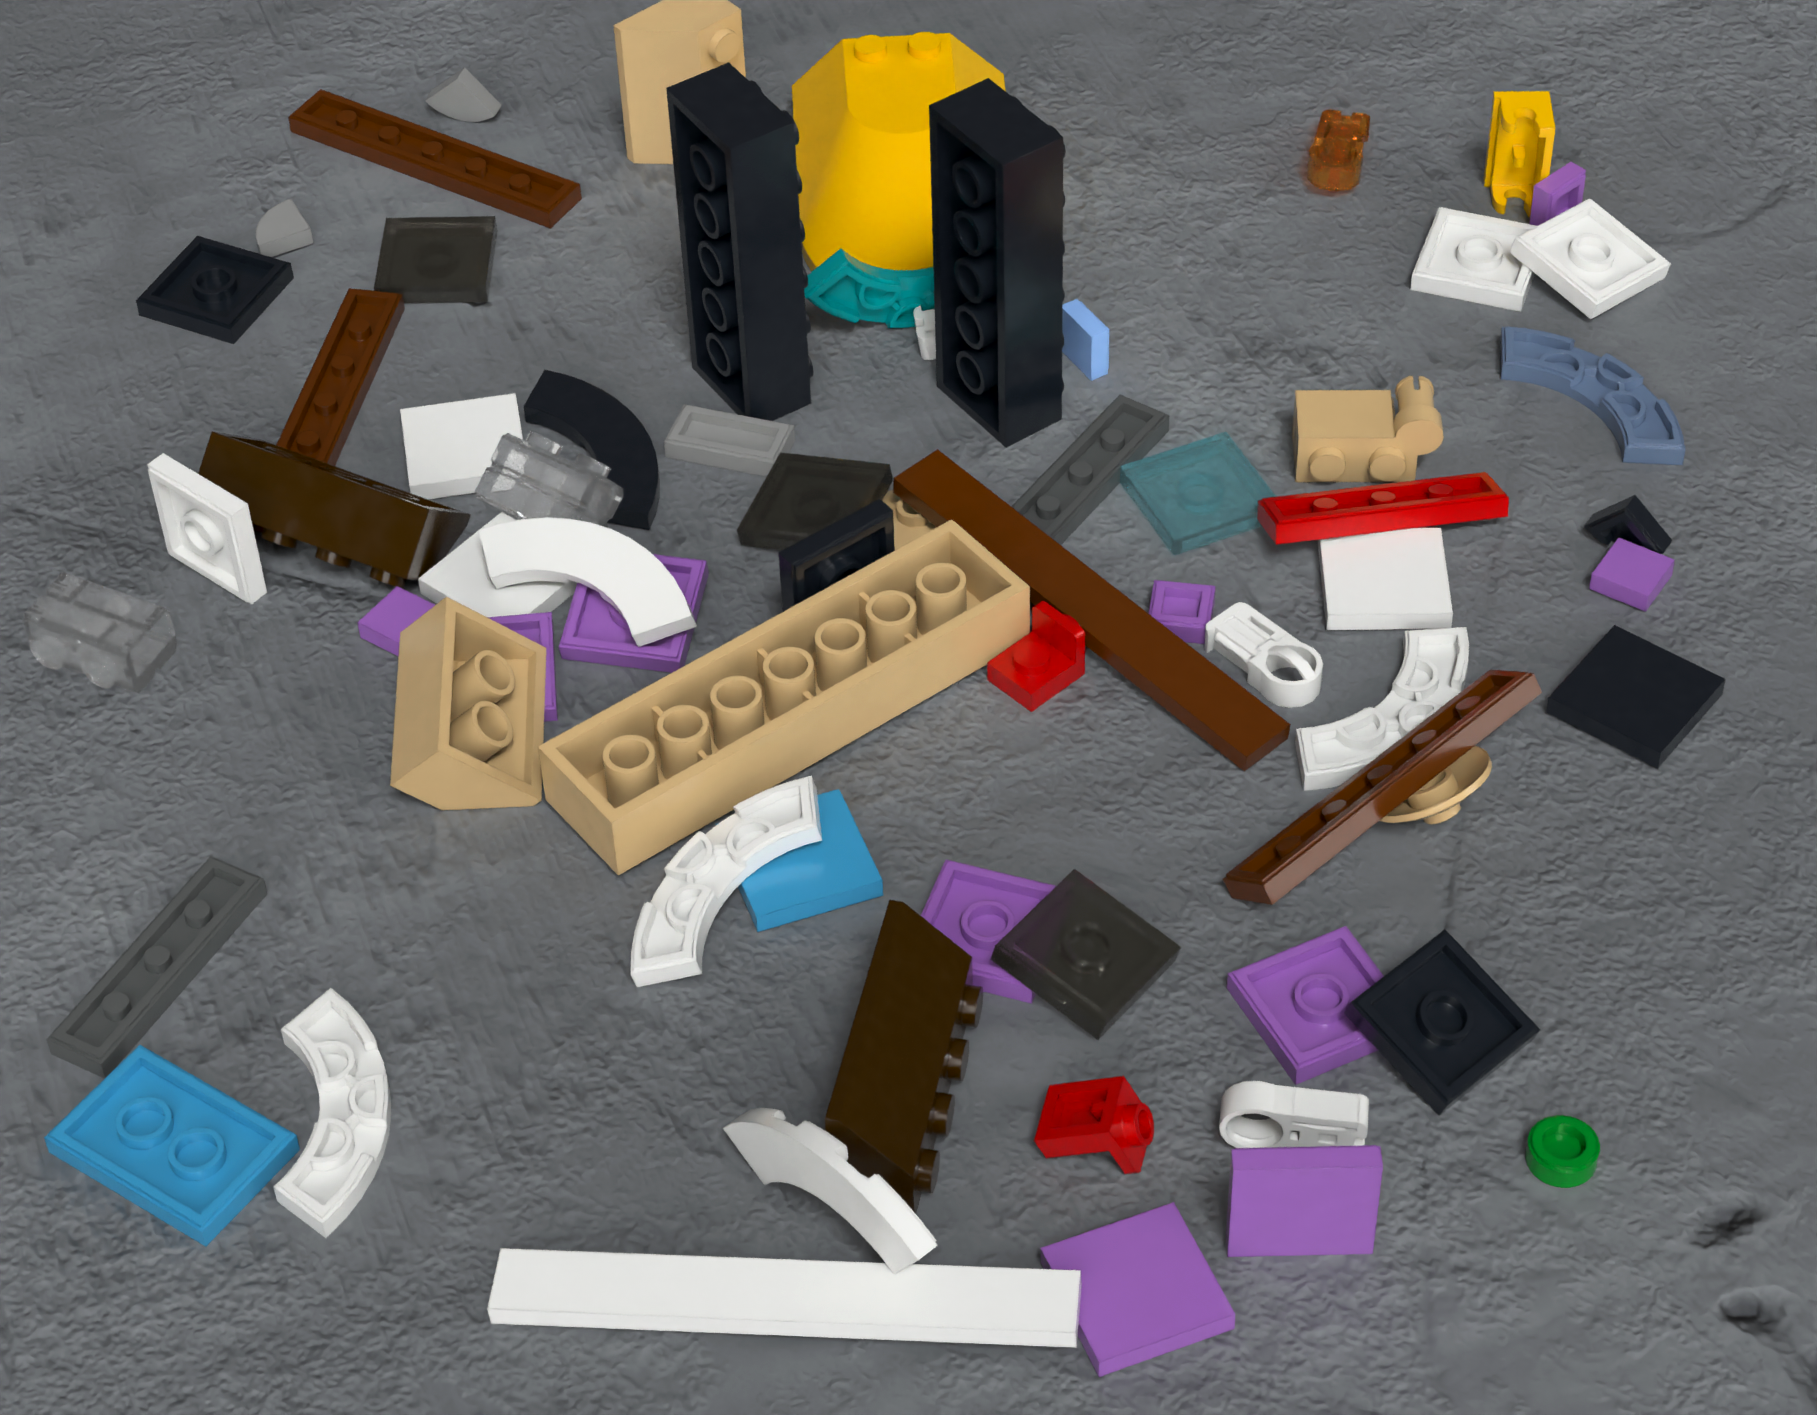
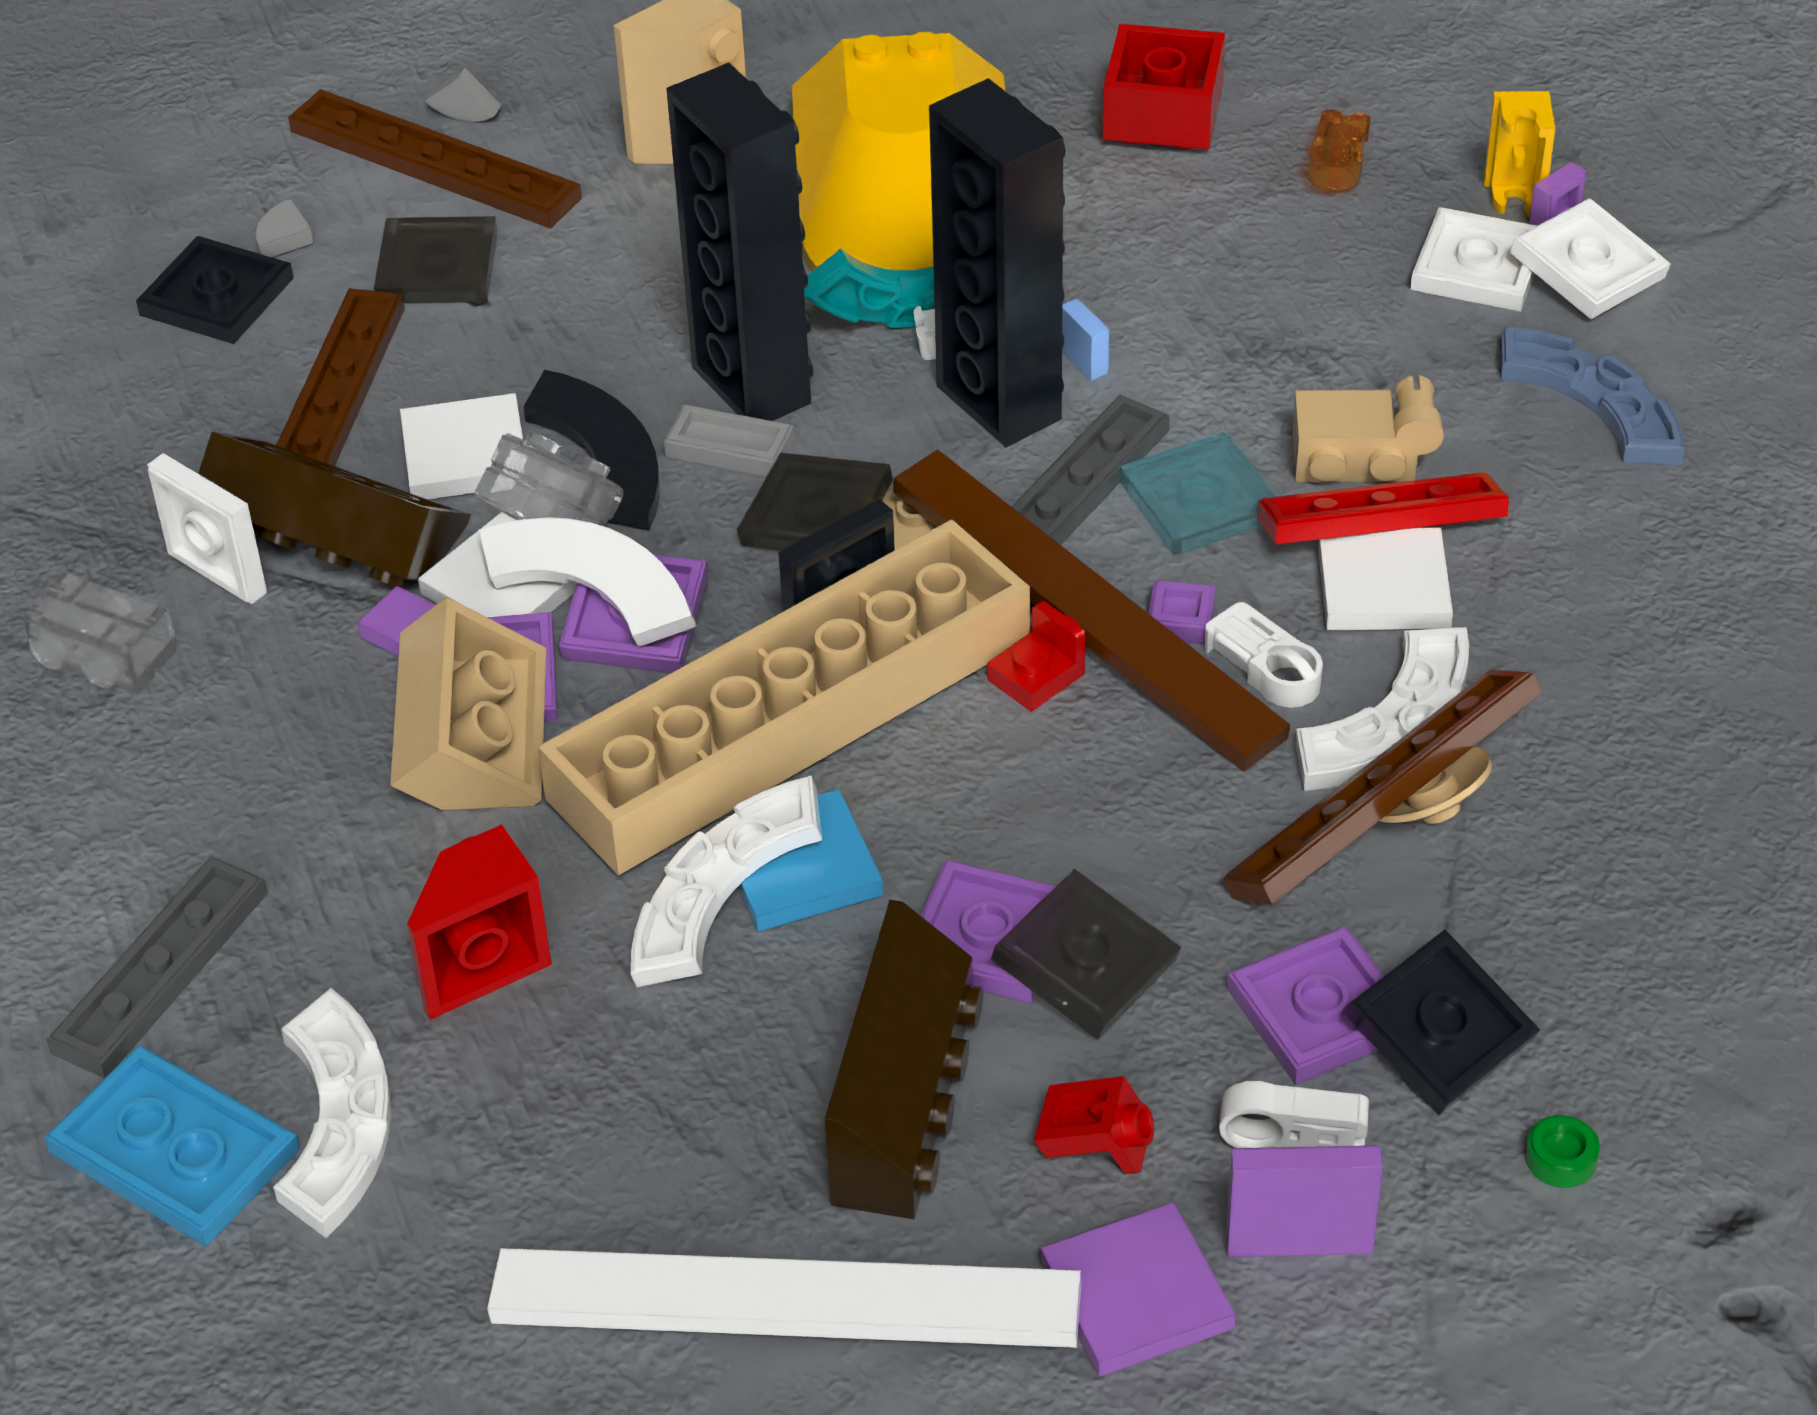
(477, 922): none -> red slope
(819, 1165): white tile -> none
(1163, 86): none -> red brick
(1631, 522): black tile -> none
(1632, 574): medium lavender tile -> none
(1635, 696): black tile -> none

